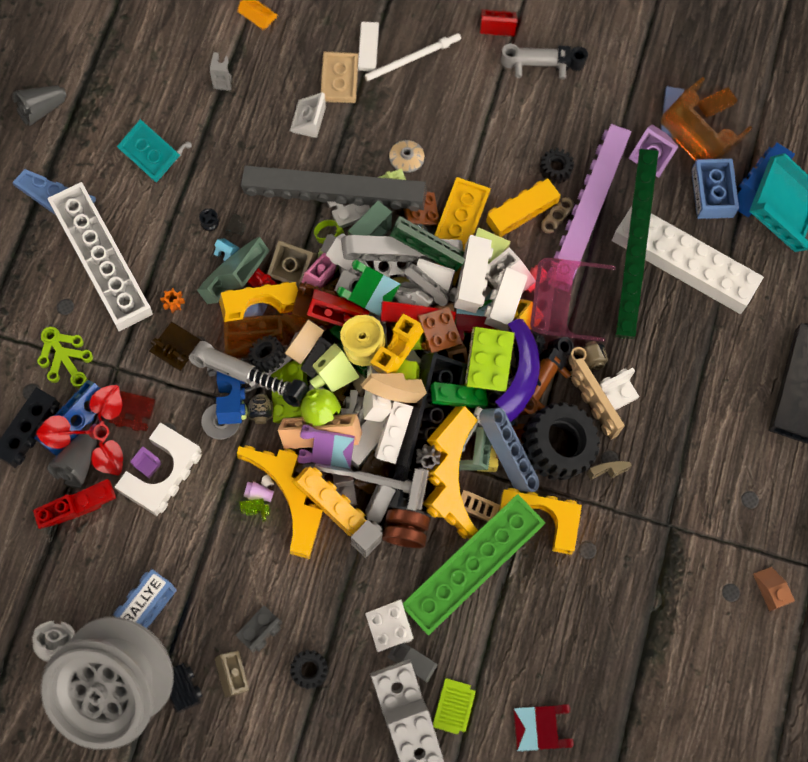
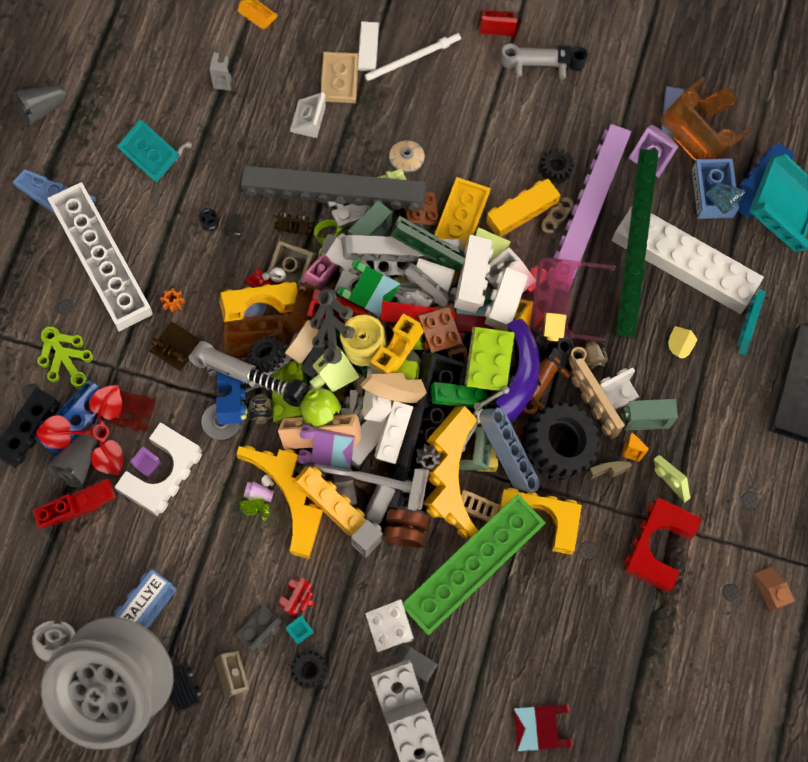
(225, 246): medium azure tile -> none
(234, 271): sand green slope -> none
(275, 274): none -> white hinge
(285, 218): none -> dark brown hinge
(299, 630): none -> teal plate
(300, 598): none -> red hips
(327, 303): none -> dark grey plant
(454, 707): lime window -> none
(478, 406): none -> light grey hinge
(554, 326): none -> light yellow brick
(634, 448): none -> light orange slope
(641, 561): none -> red arch
(649, 414): none -> sand green window
(673, 477): none -> yellowish green wing
(681, 342): none -> light yellow brick
(725, 197): none -> clear light blue slope
(750, 321): none -> teal plate

